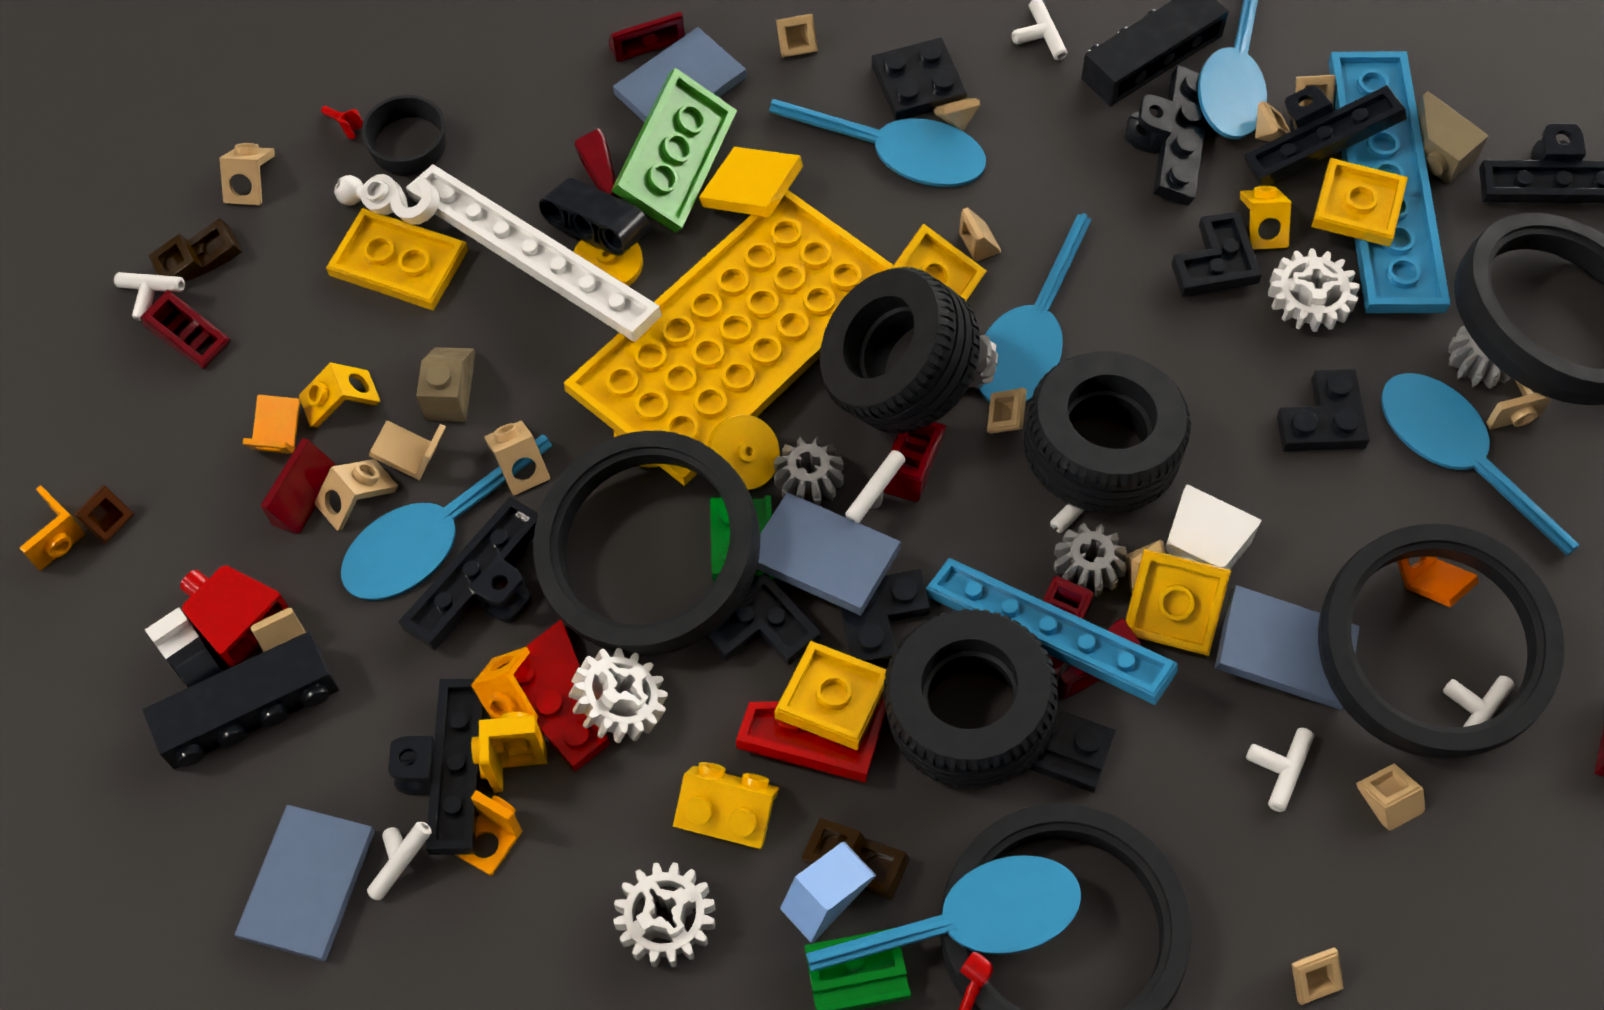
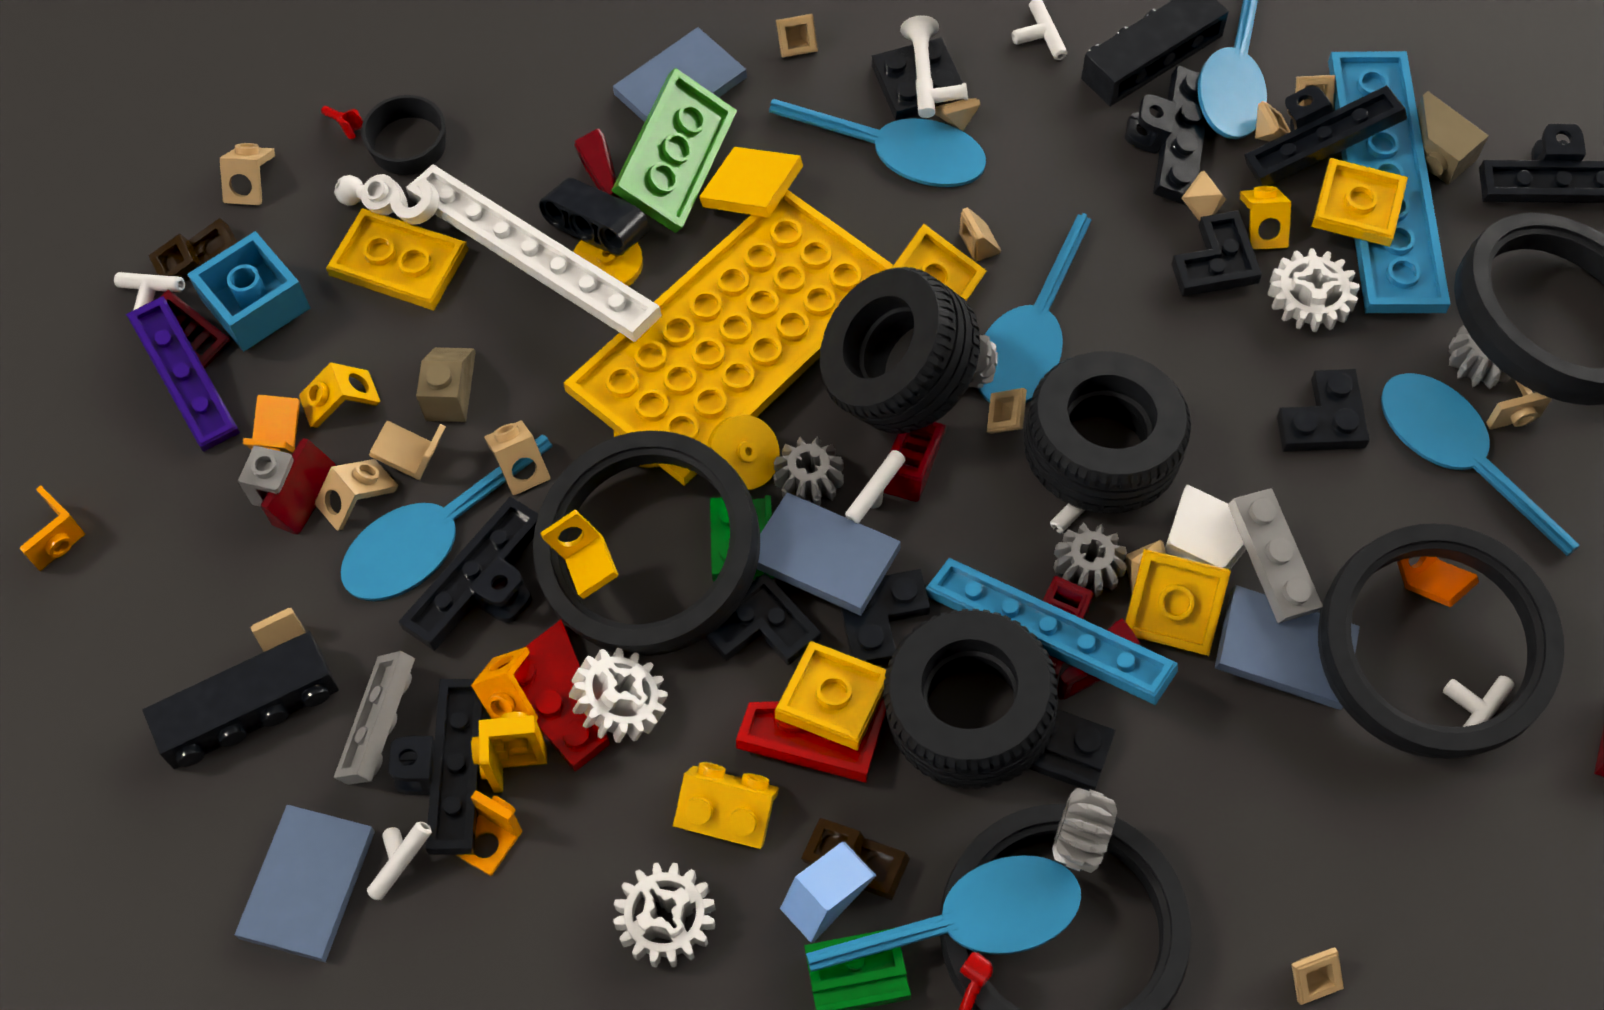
(103, 514): reddish brown slope -> none
(183, 373): none -> dark purple tile
(183, 648): leg -> none
(226, 609): red torso -> none
(249, 291): none -> dark azure brick
(264, 473): none -> light grey bracket
(375, 718): none -> light grey plate
(585, 557): none -> yellow bracket
(647, 36): dark red slope -> none
(920, 30): none -> white piece
(1084, 830): none -> light grey gear
(1203, 196): none -> tan slope
(1275, 555): none -> light grey plate
(1287, 767): white piece -> none
(1393, 796): tan slope -> none

